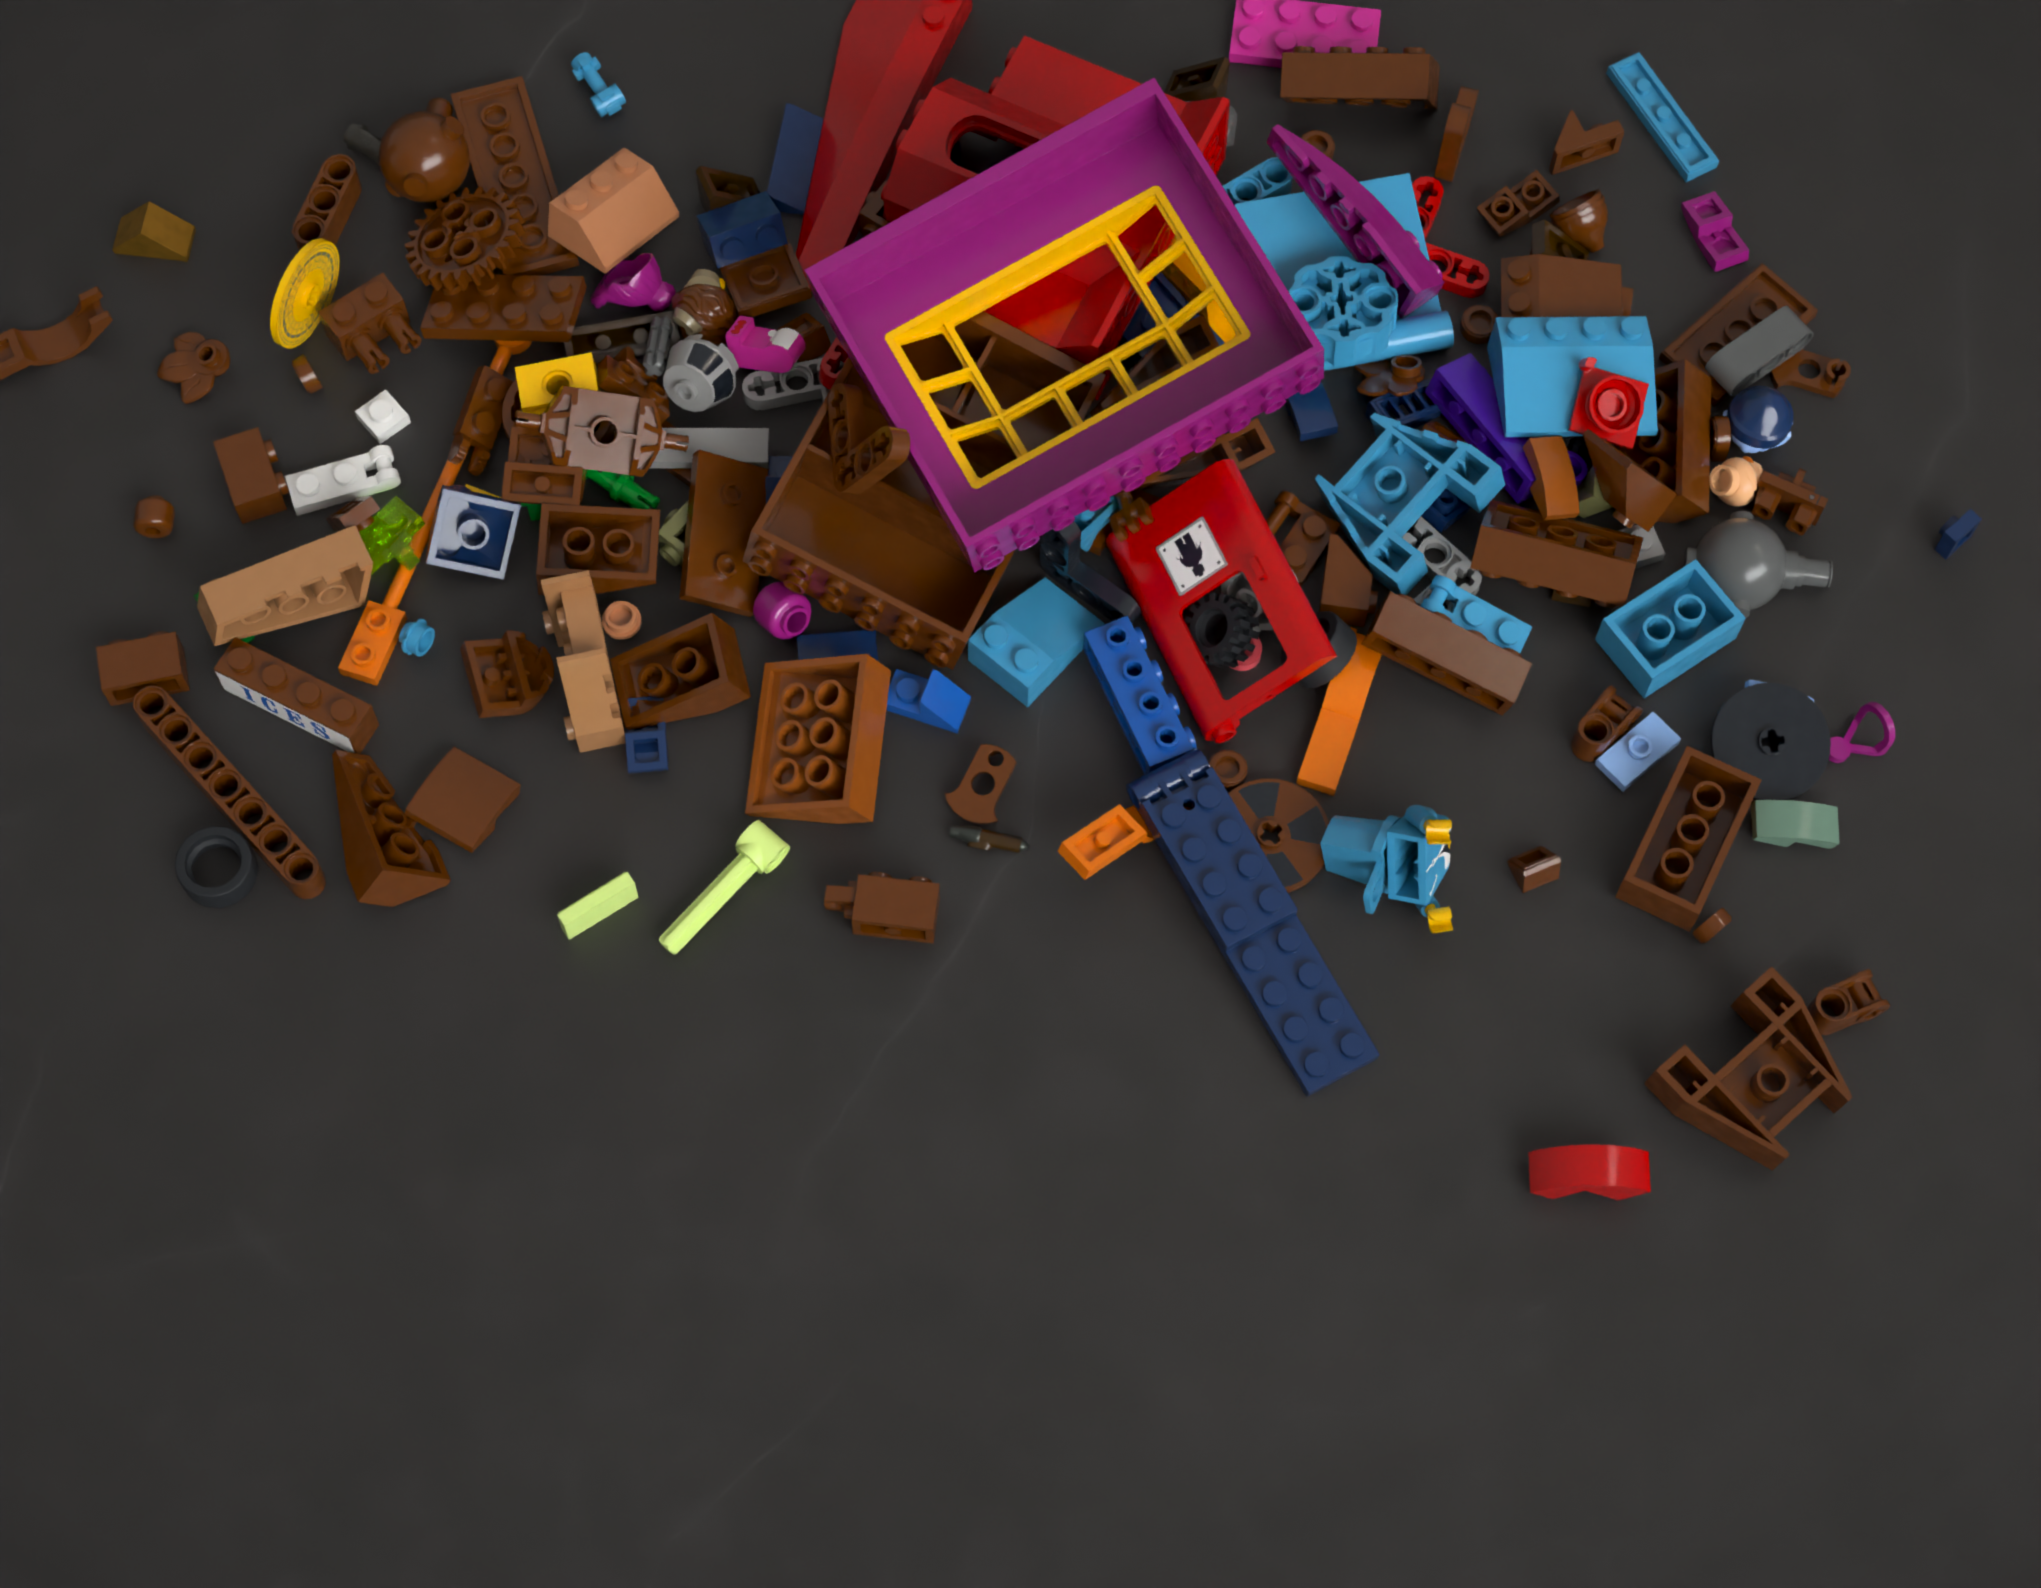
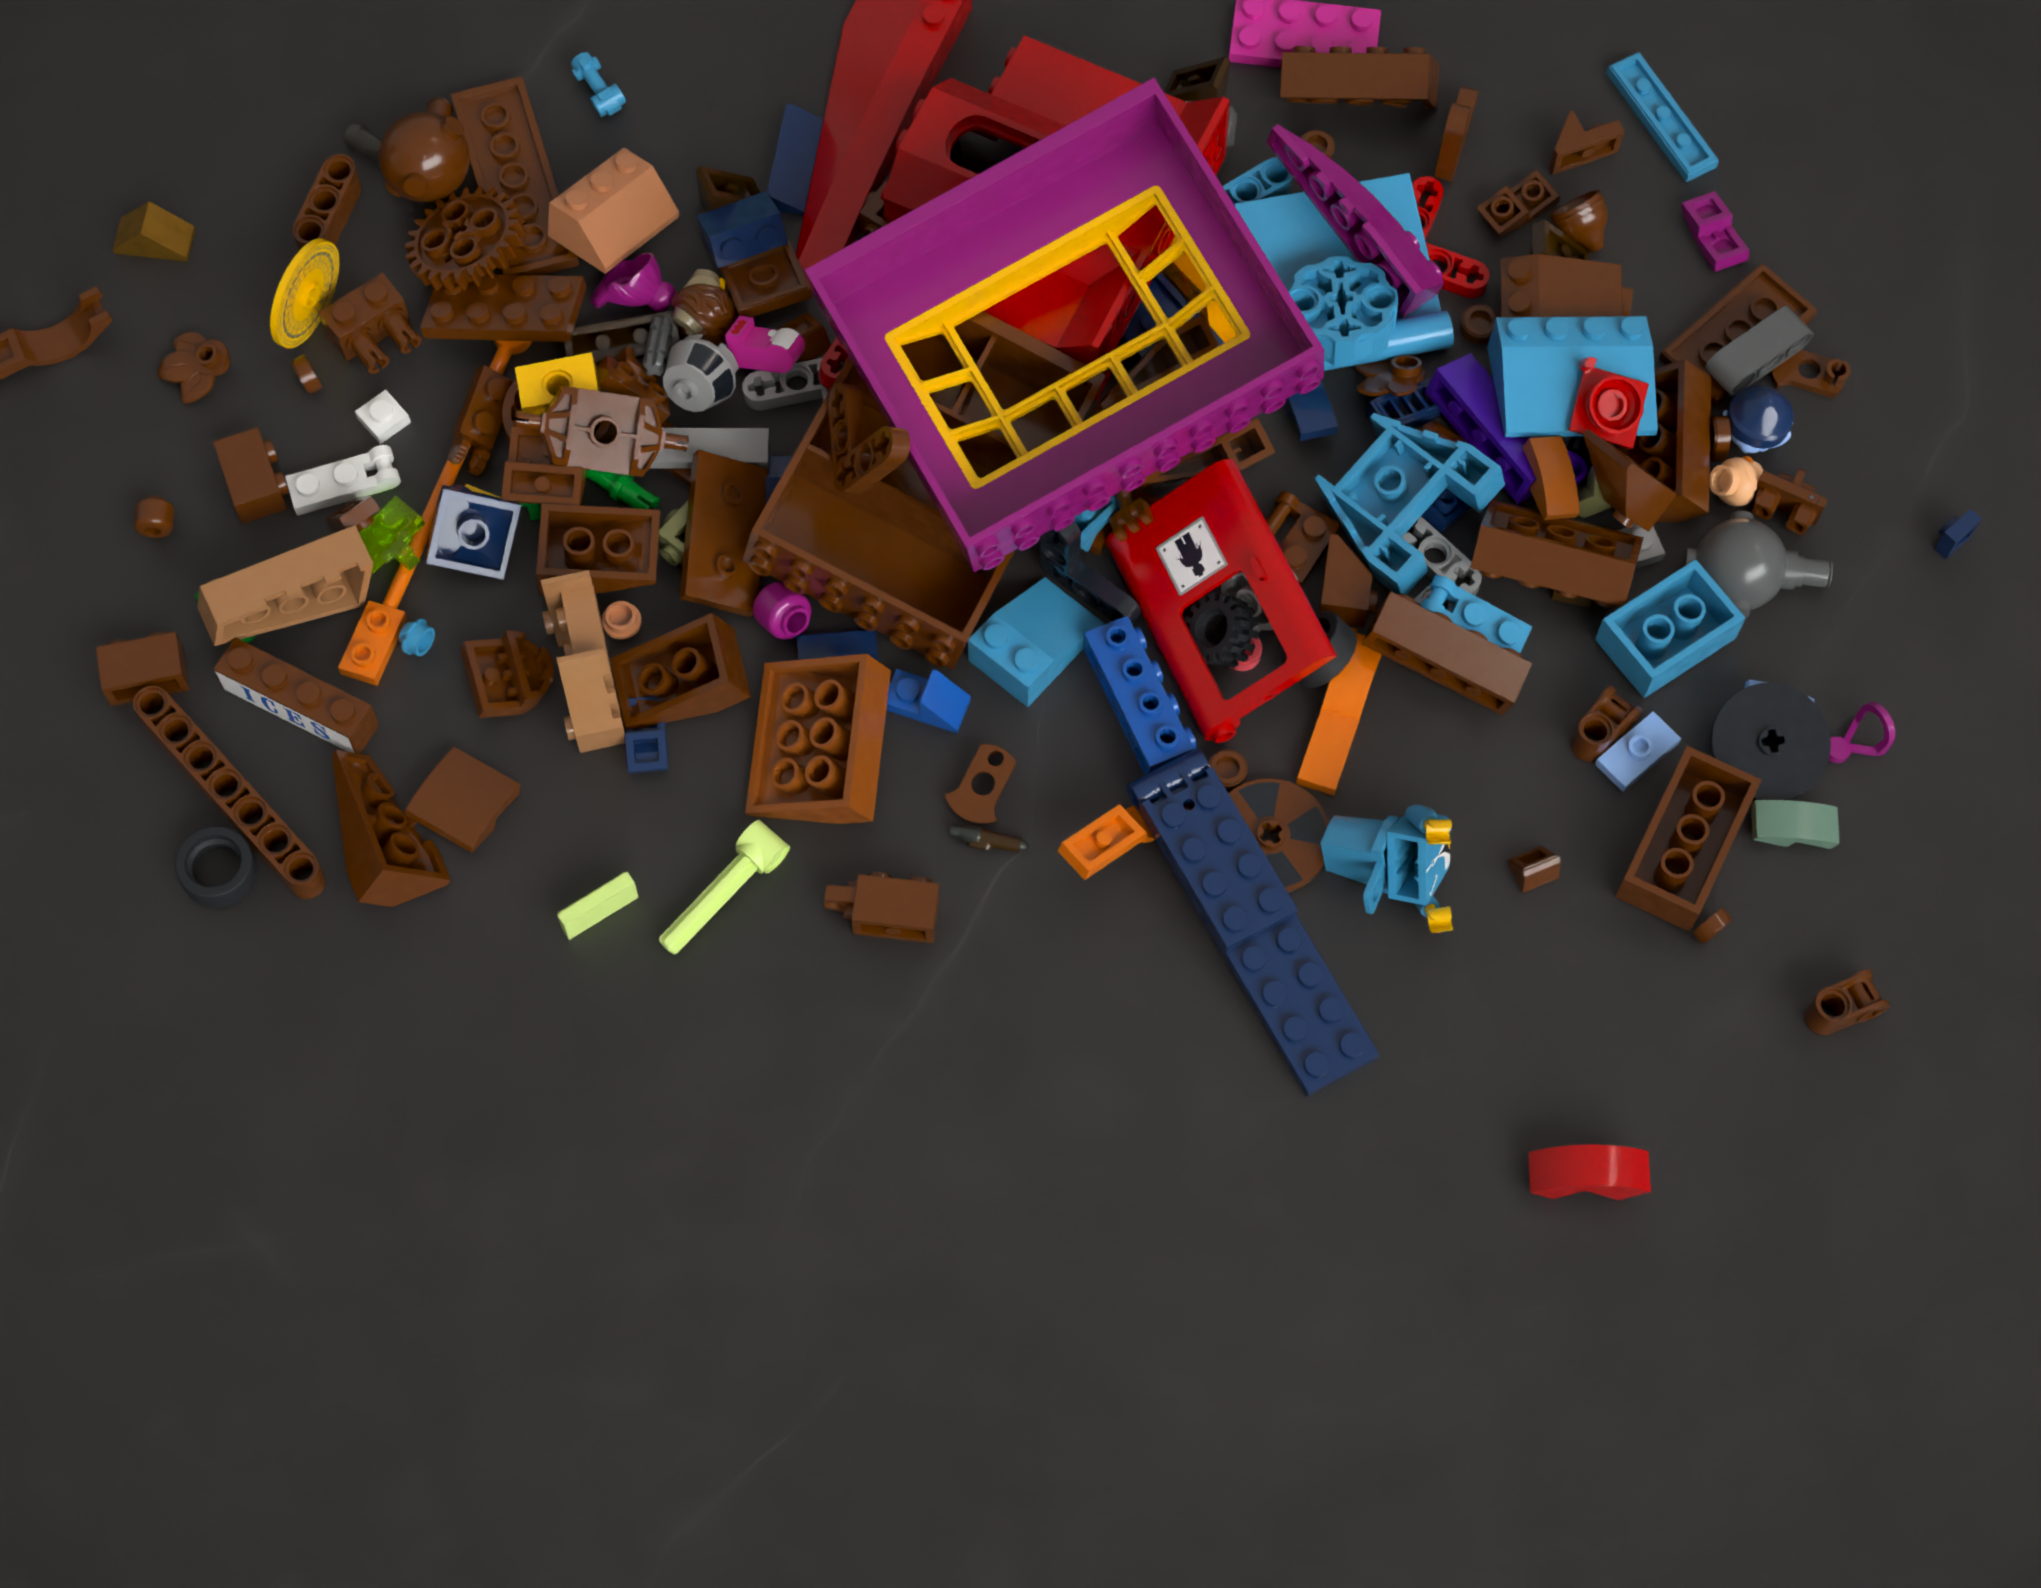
(1763, 1083): reddish brown wedge -> none

